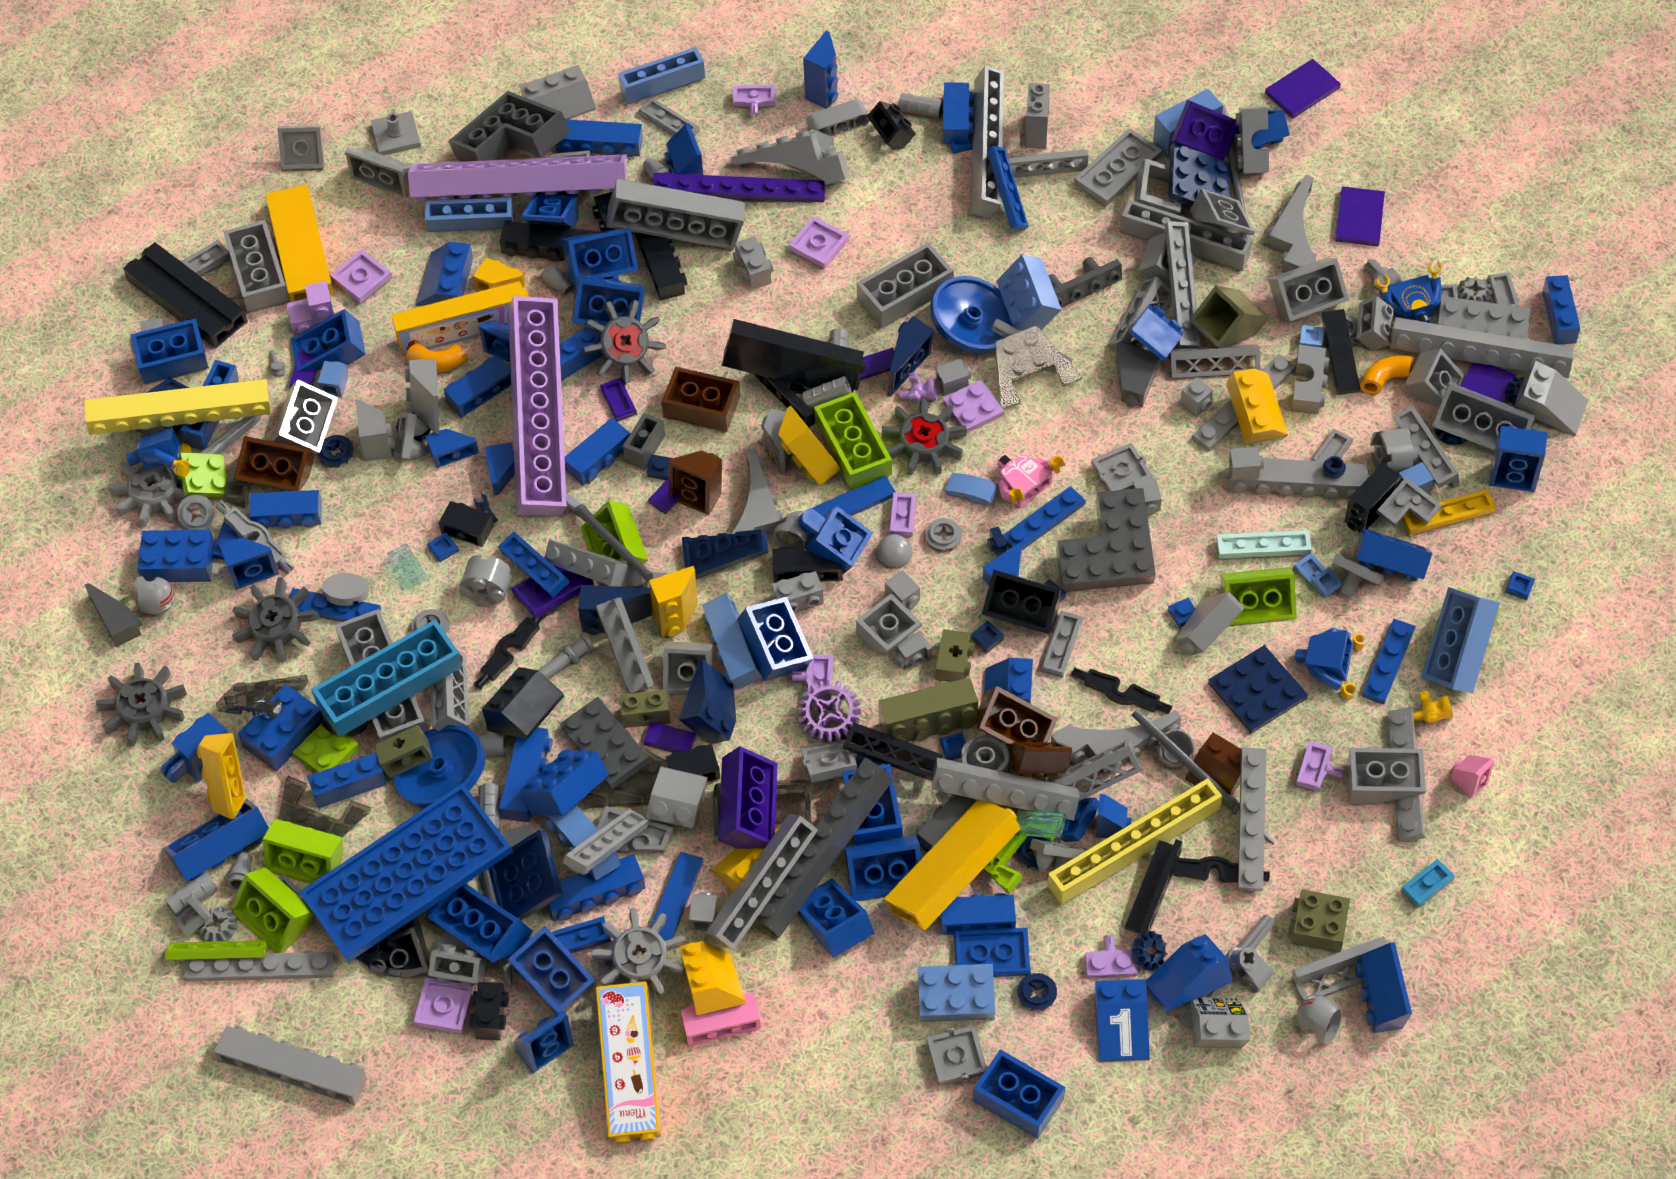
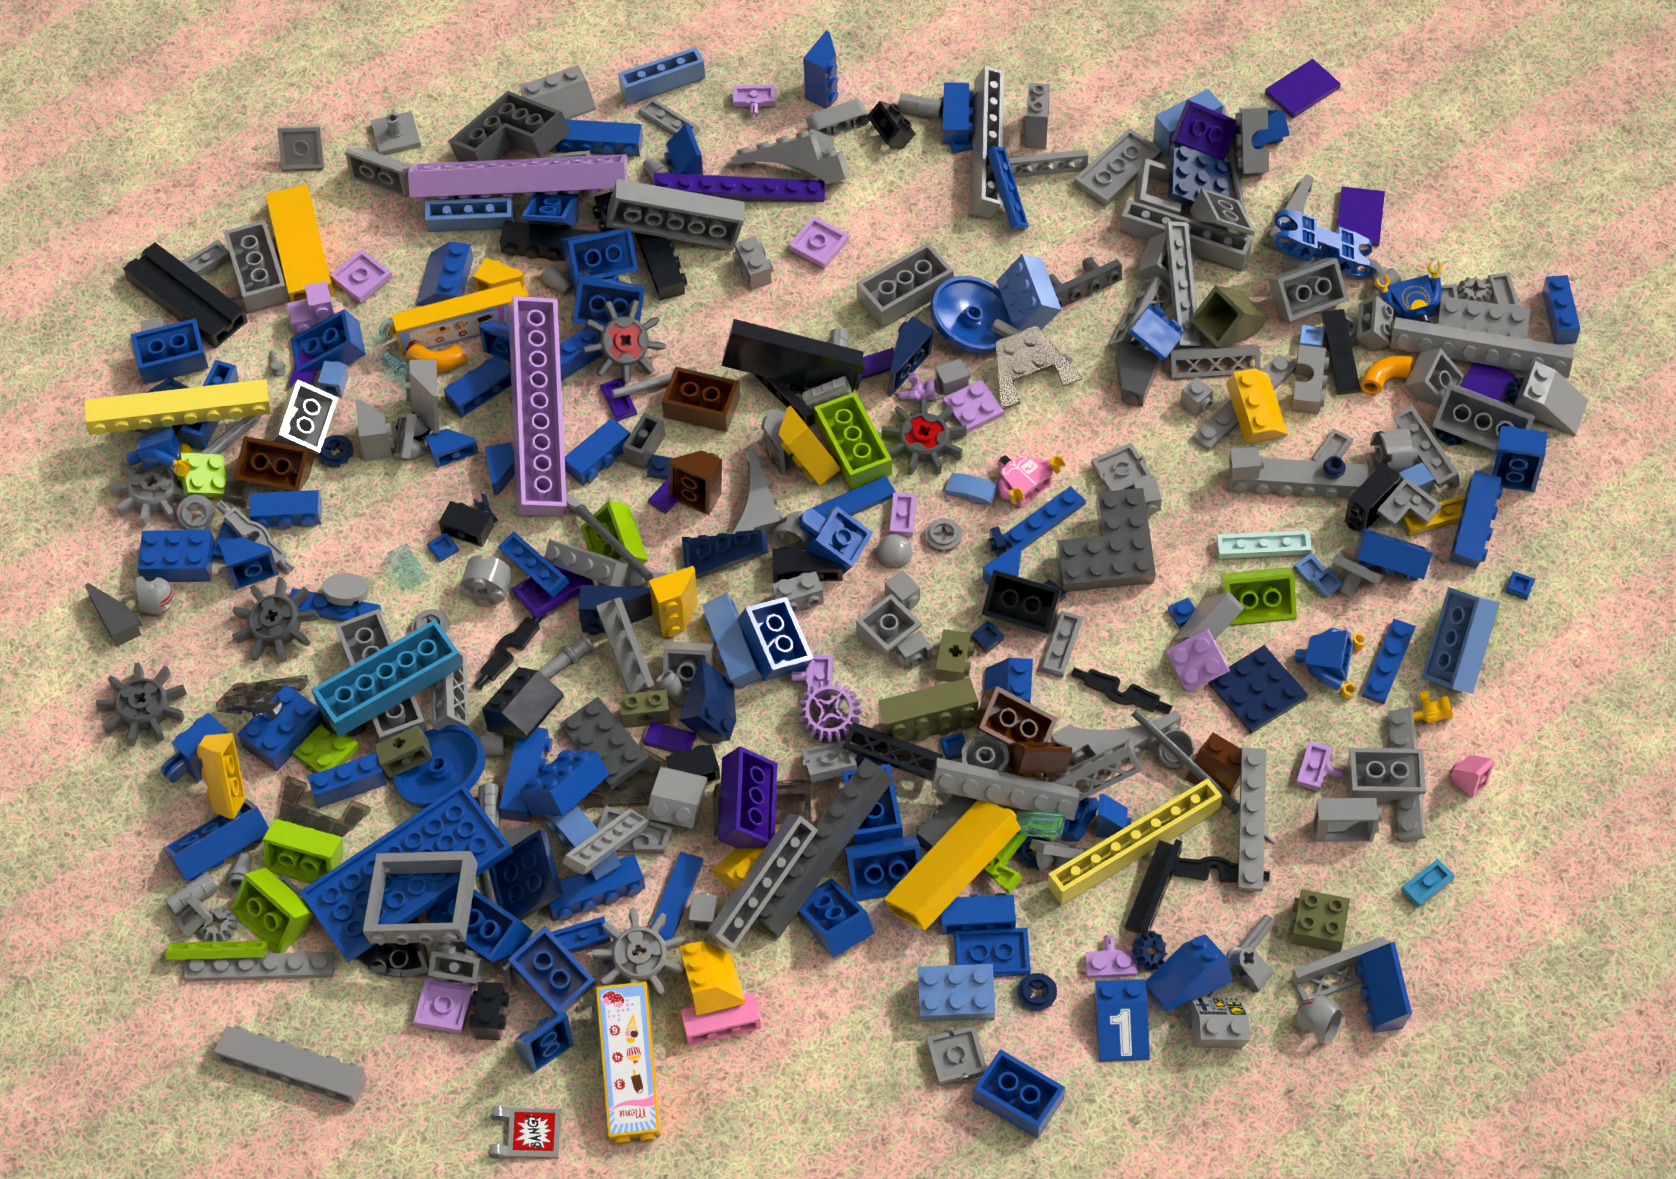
(387, 329): none -> clear light blue tile
(396, 363): none -> clear light blue pin
(413, 864): none -> light grey window
(531, 1133): none -> flag
(640, 386): none -> light grey bar
(671, 682): none -> light grey cone
(1197, 660): none -> lavender plate
(1323, 243): none -> blue piece
(1346, 819): none -> light grey window
(1476, 518): none -> blue brick

